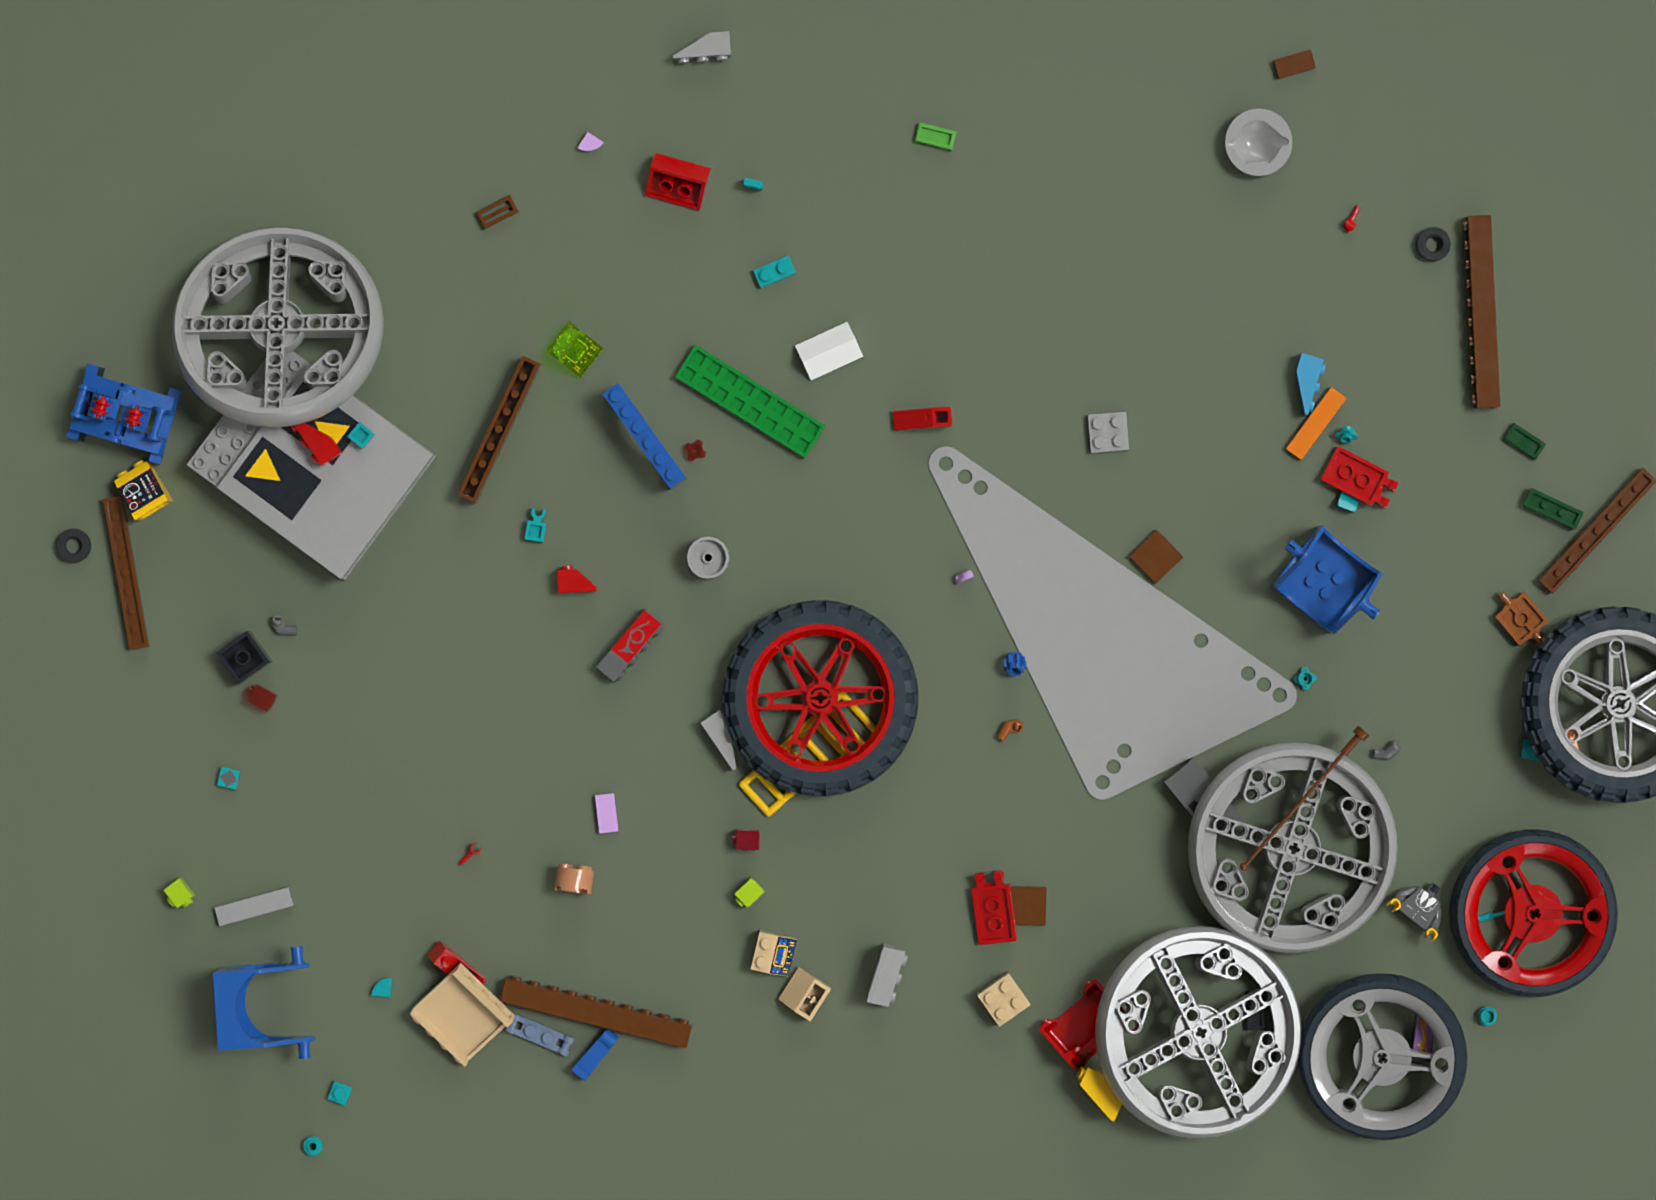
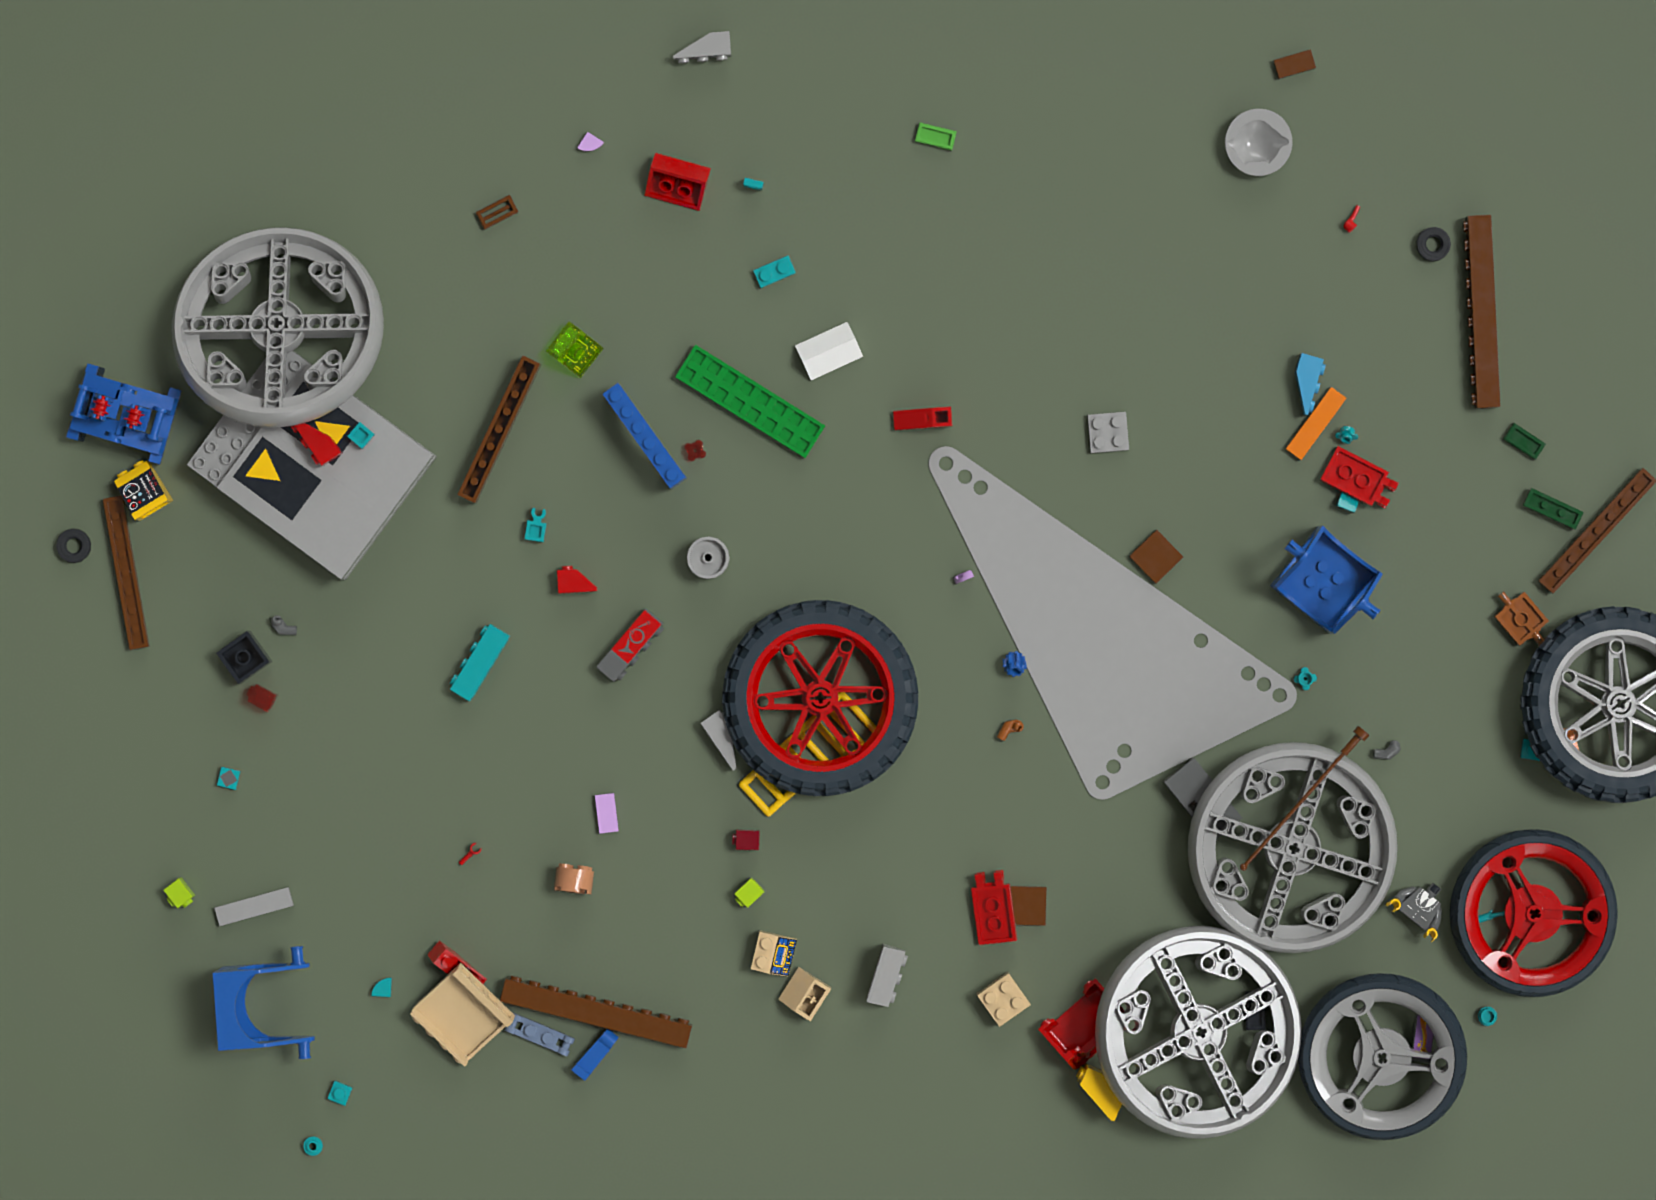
(480, 662): none -> teal brick

